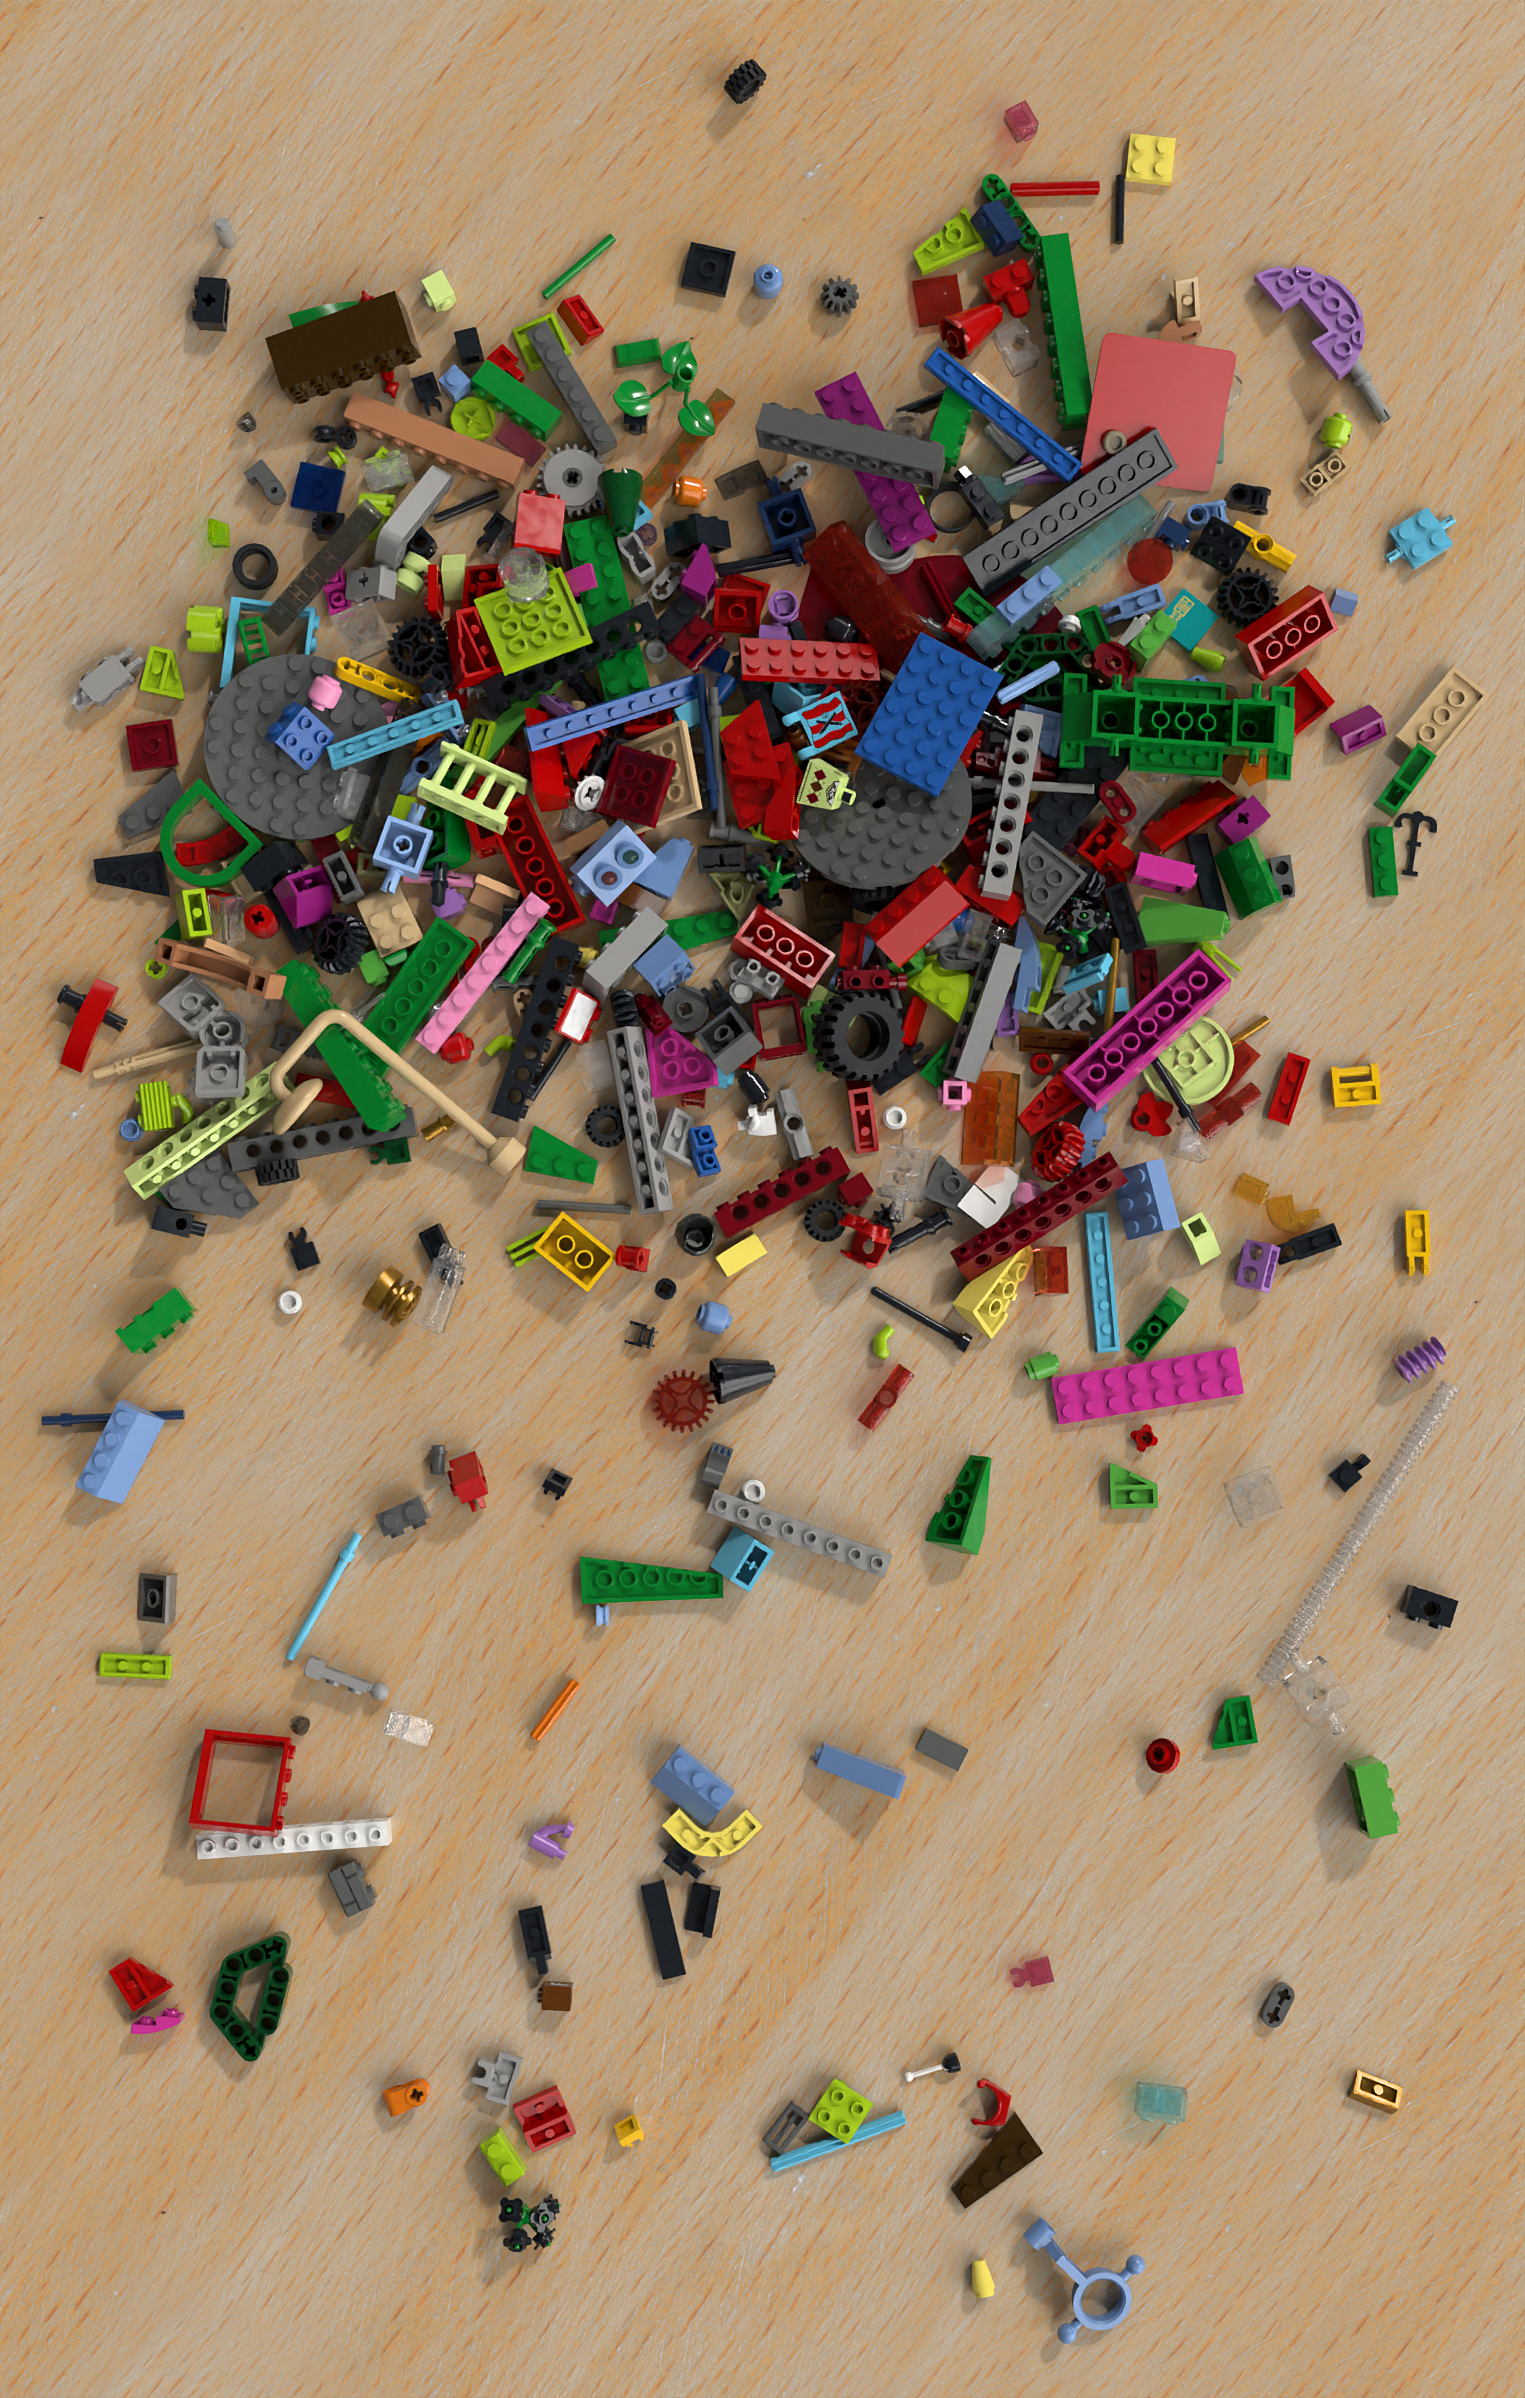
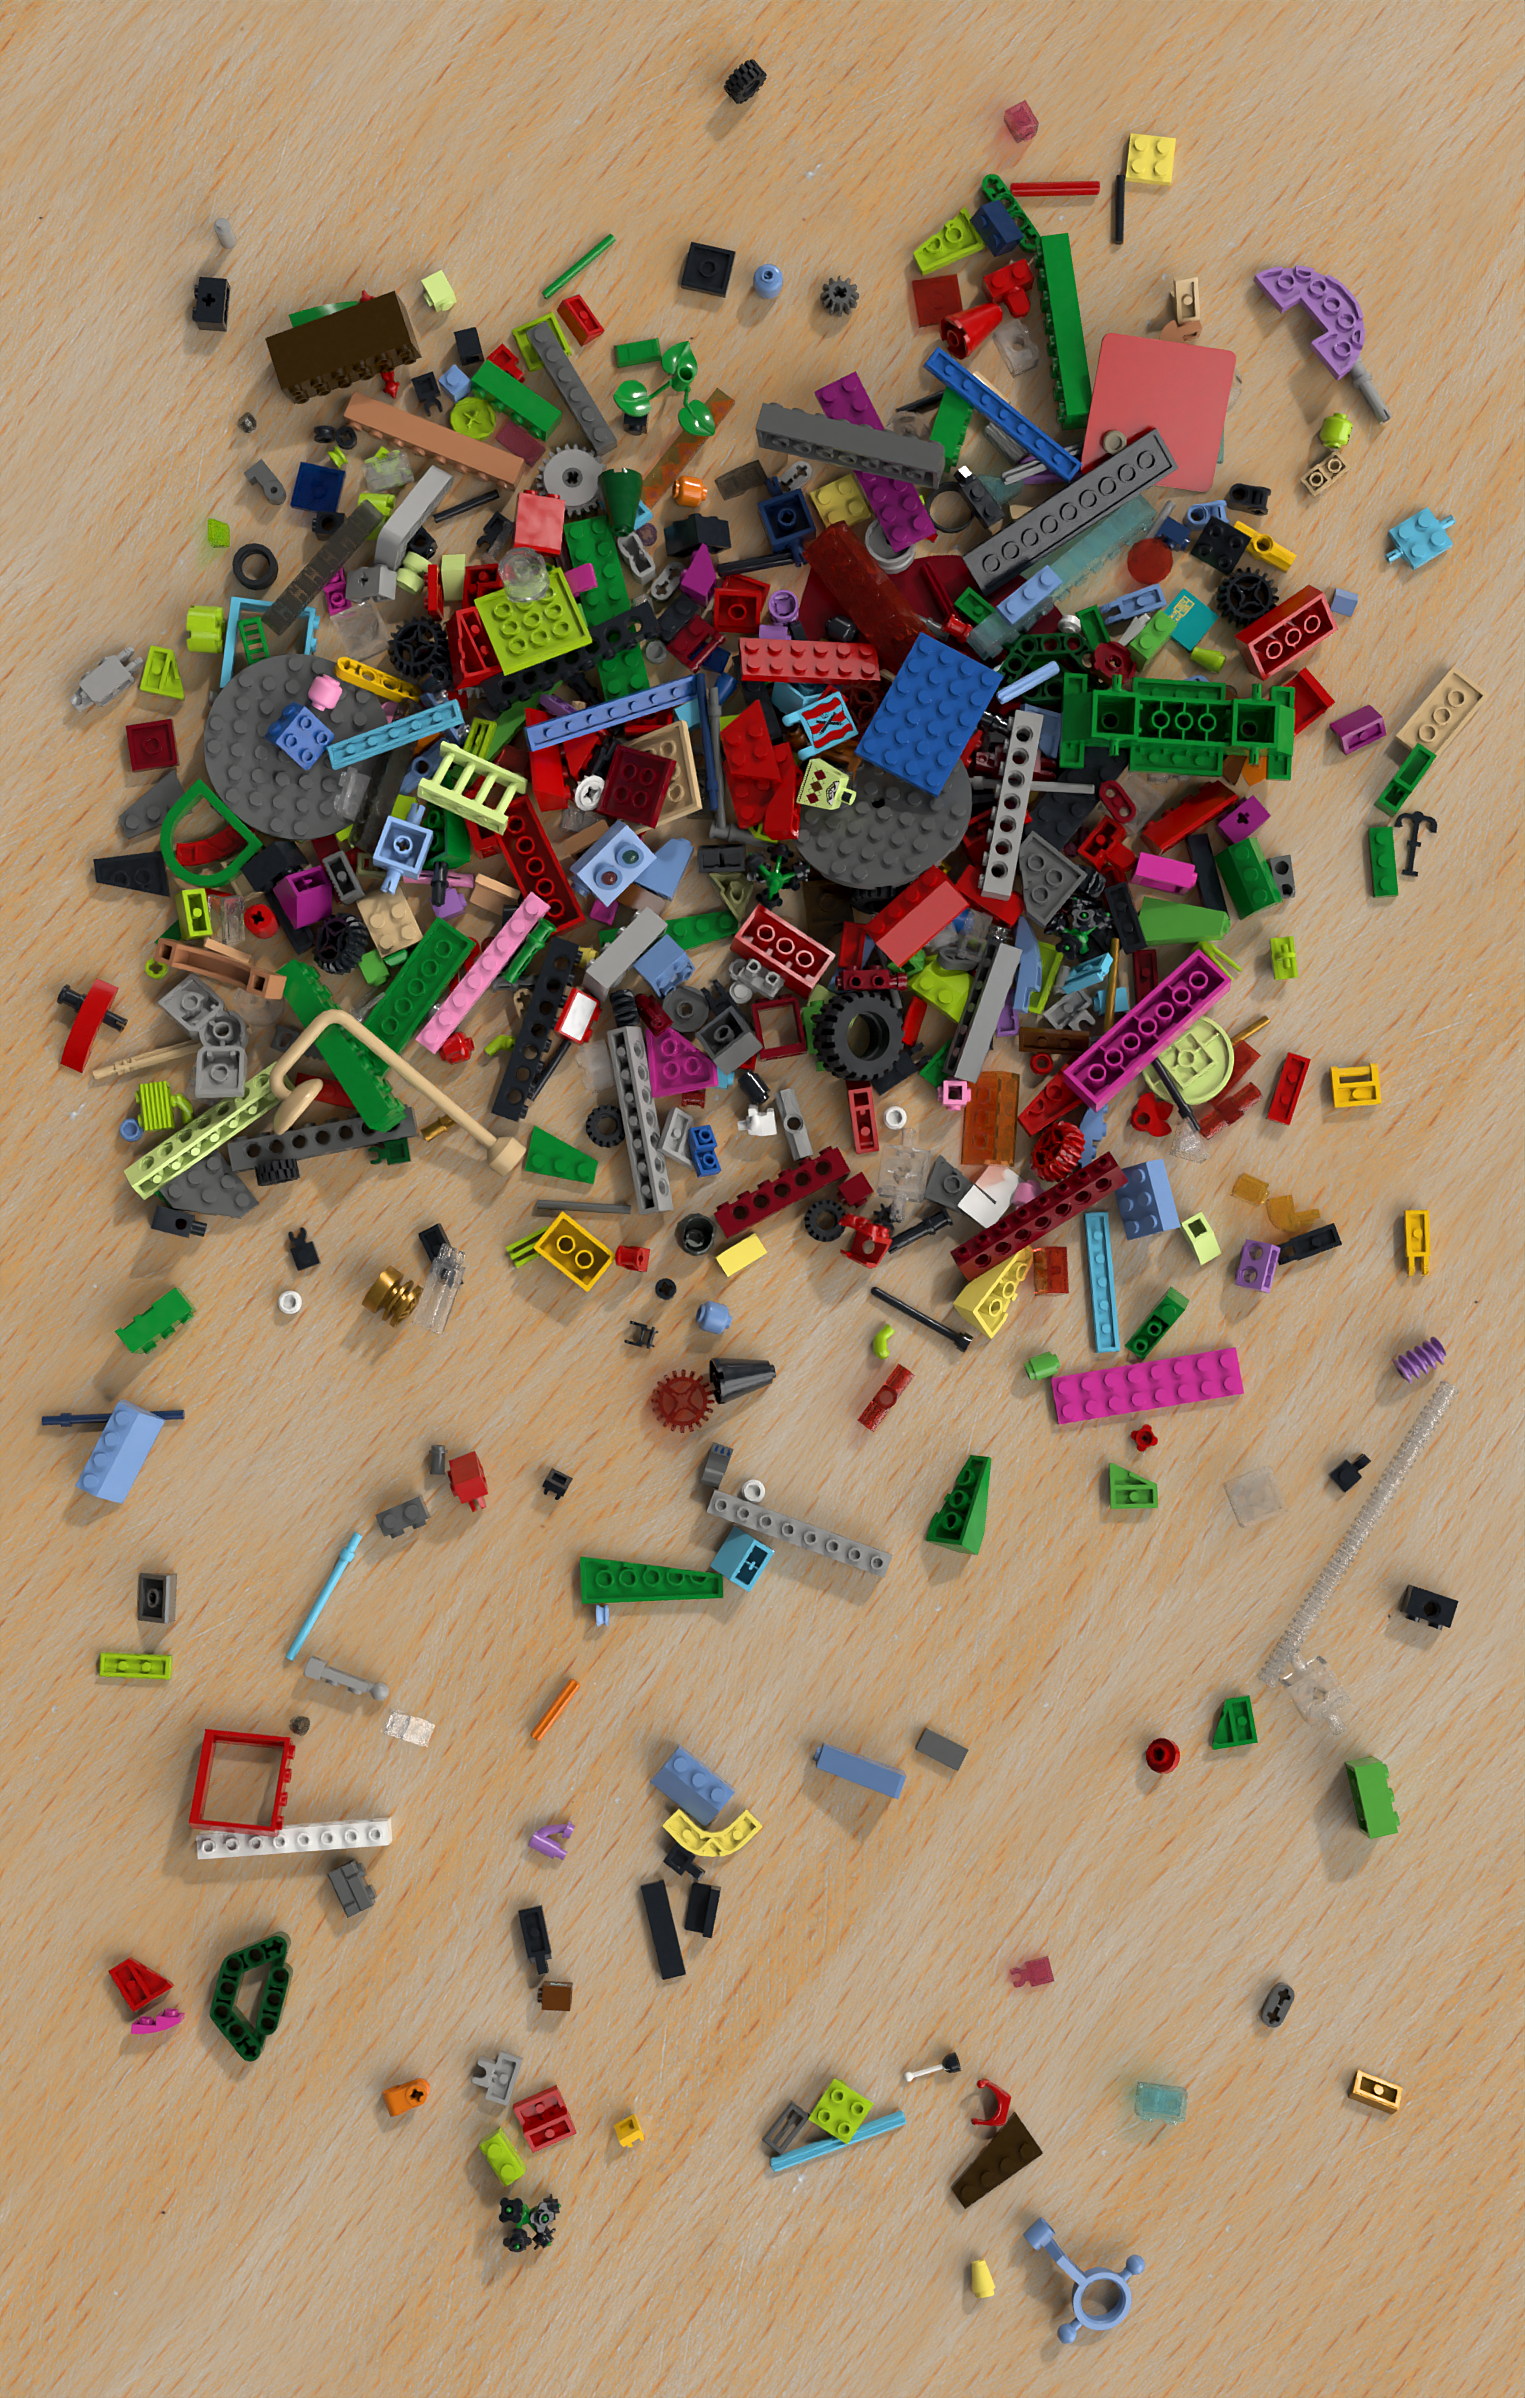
(840, 502): none -> light yellow plate
(1283, 958): none -> lime hips

